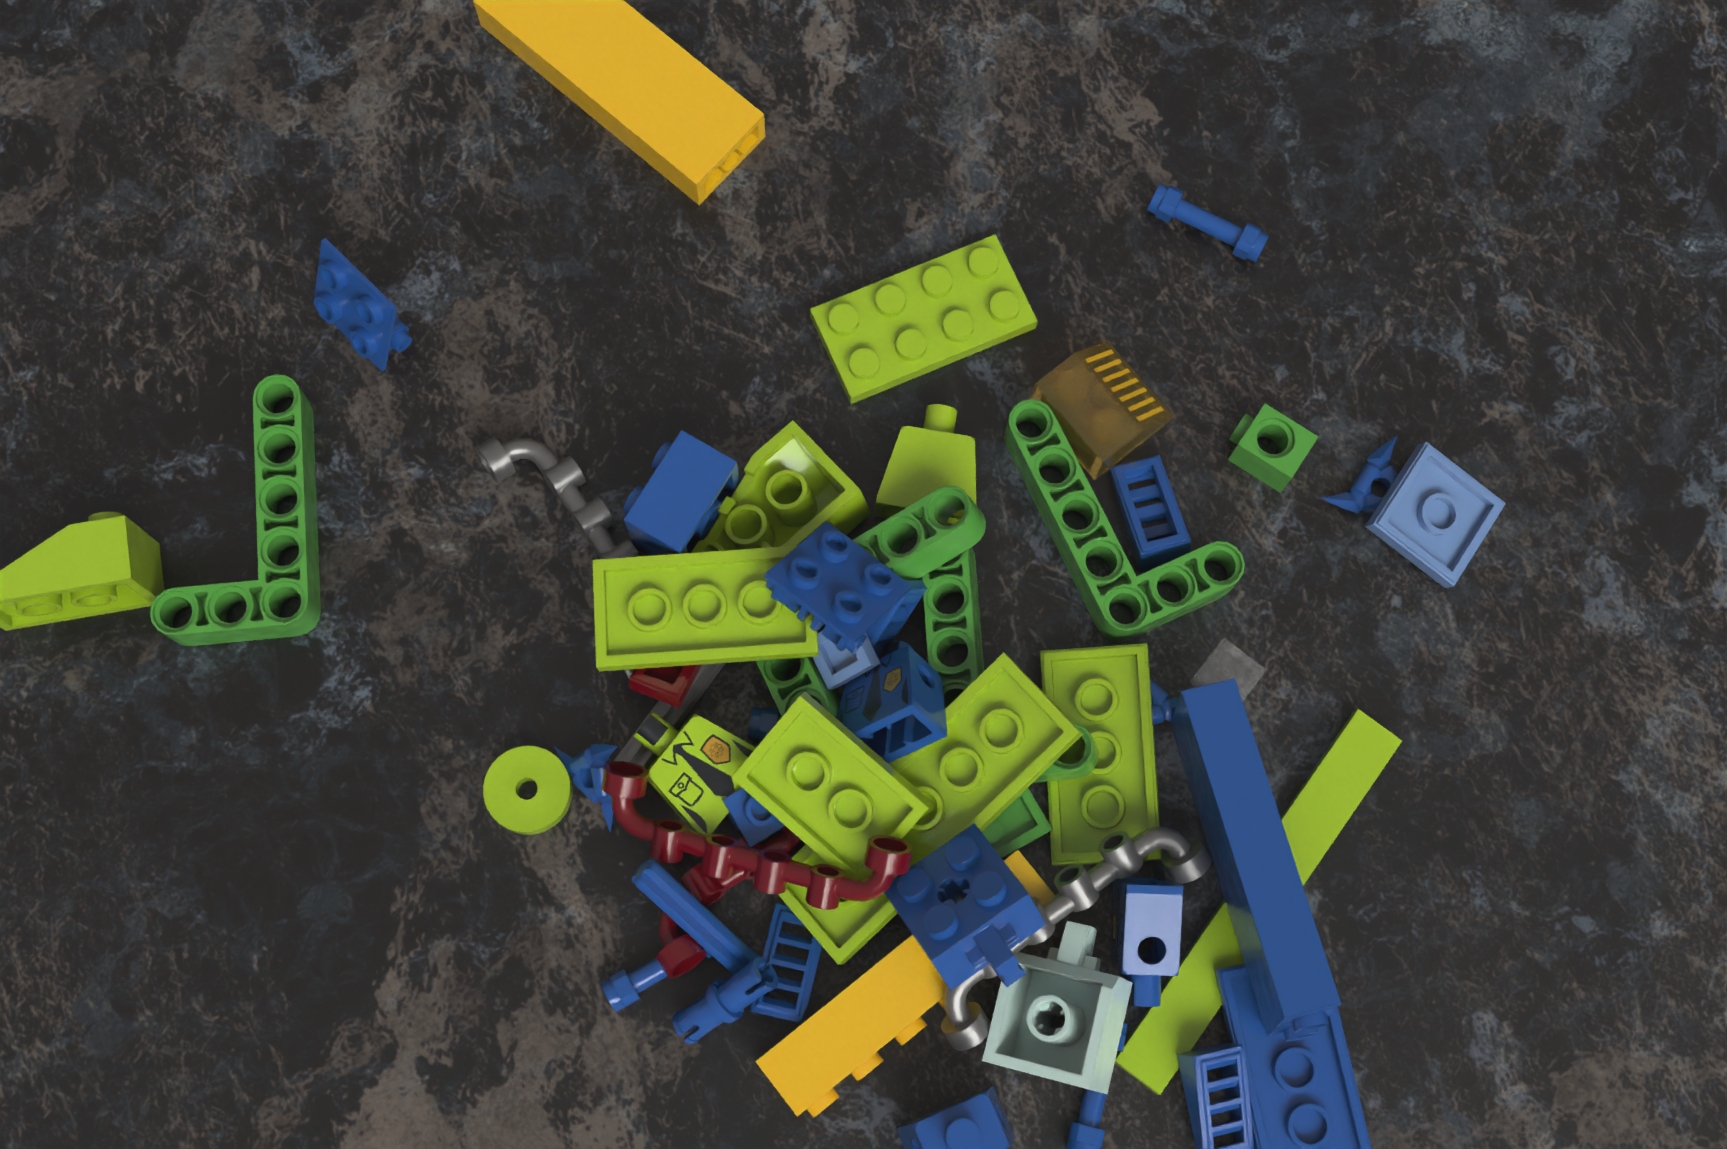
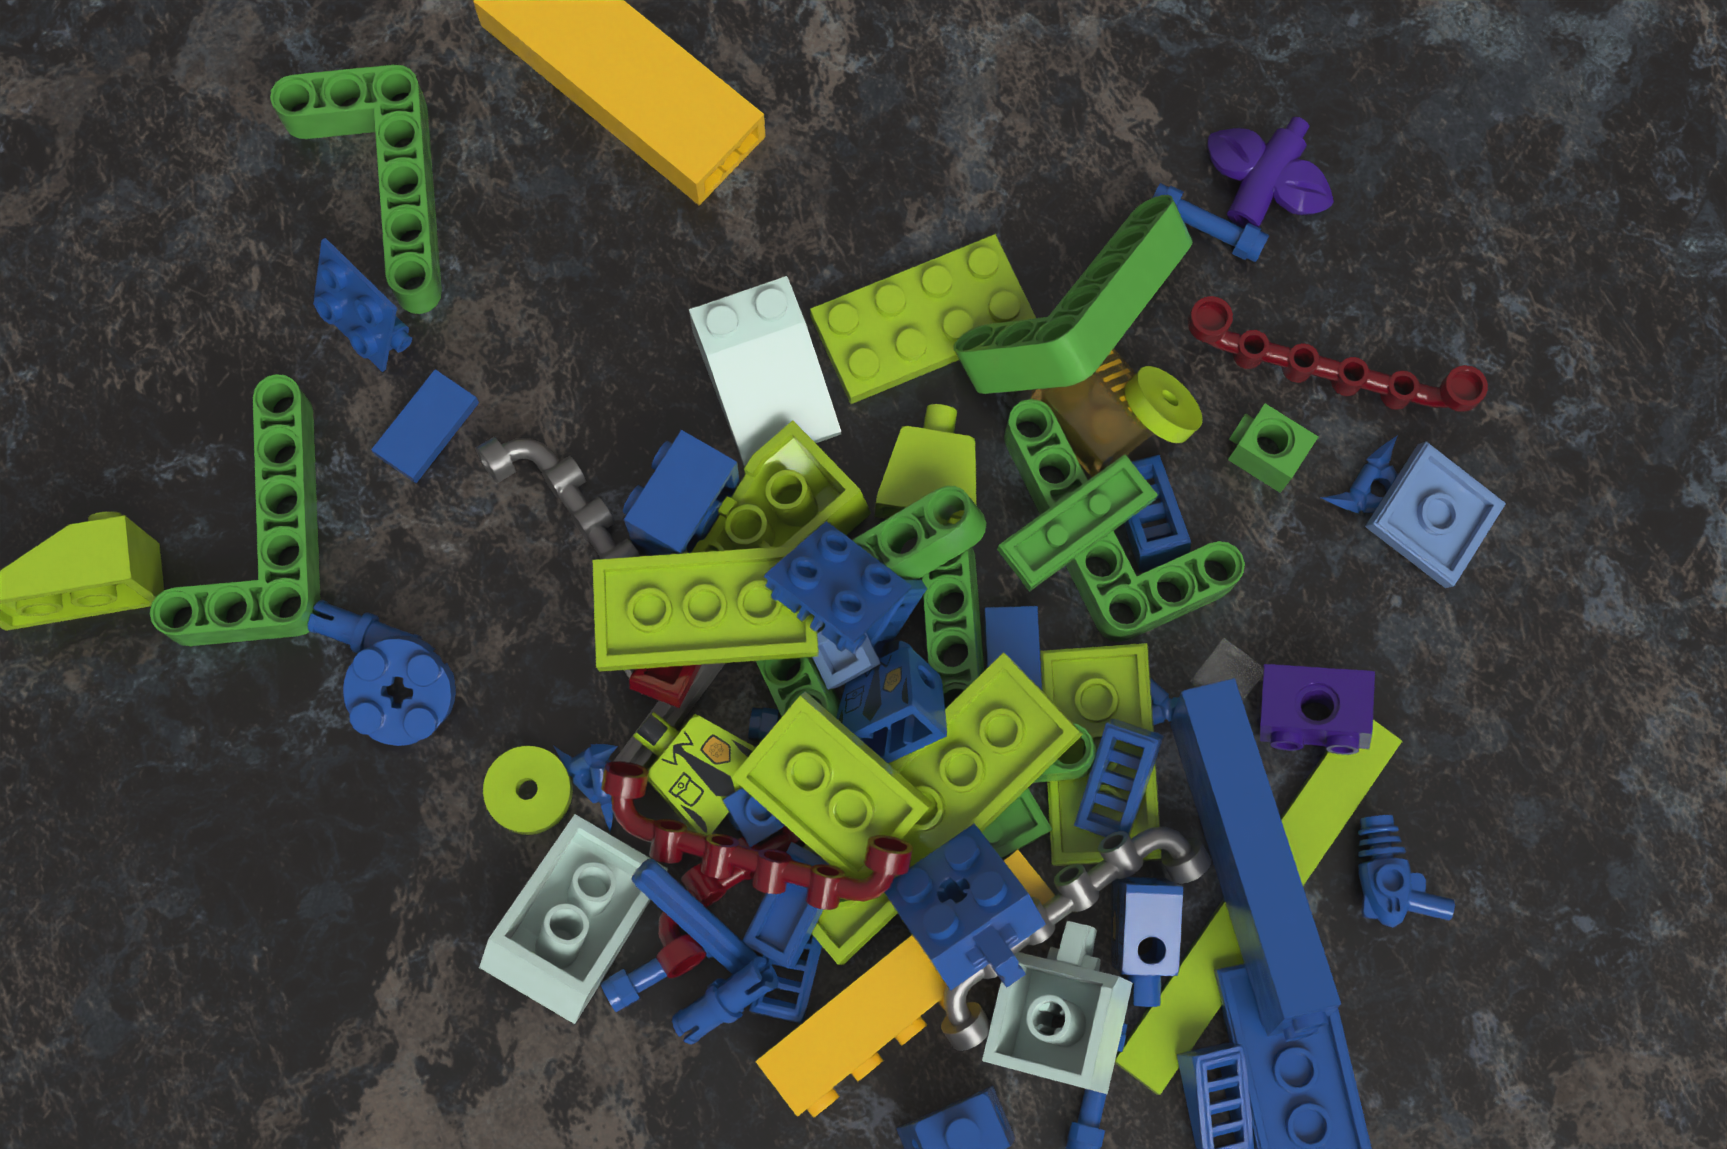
(350, 627): none -> blue pin
(375, 711): none -> blue plate
(396, 165): none -> bright green beam
(425, 426): none -> blue tile
(569, 920): none -> light aqua slope
(763, 366): none -> light aqua slope
(785, 919): none -> blue tile
(1017, 635): none -> blue tile
(1077, 522): none -> bright green tile
(1089, 317): none -> bright green beam
(1131, 734): none -> blue slope
(1163, 404): none -> lime piece
(1269, 172): none -> dark purple plant
(1343, 691): none -> dark purple brick
(1388, 882): none -> blue piece
(1458, 391): none -> dark red bar

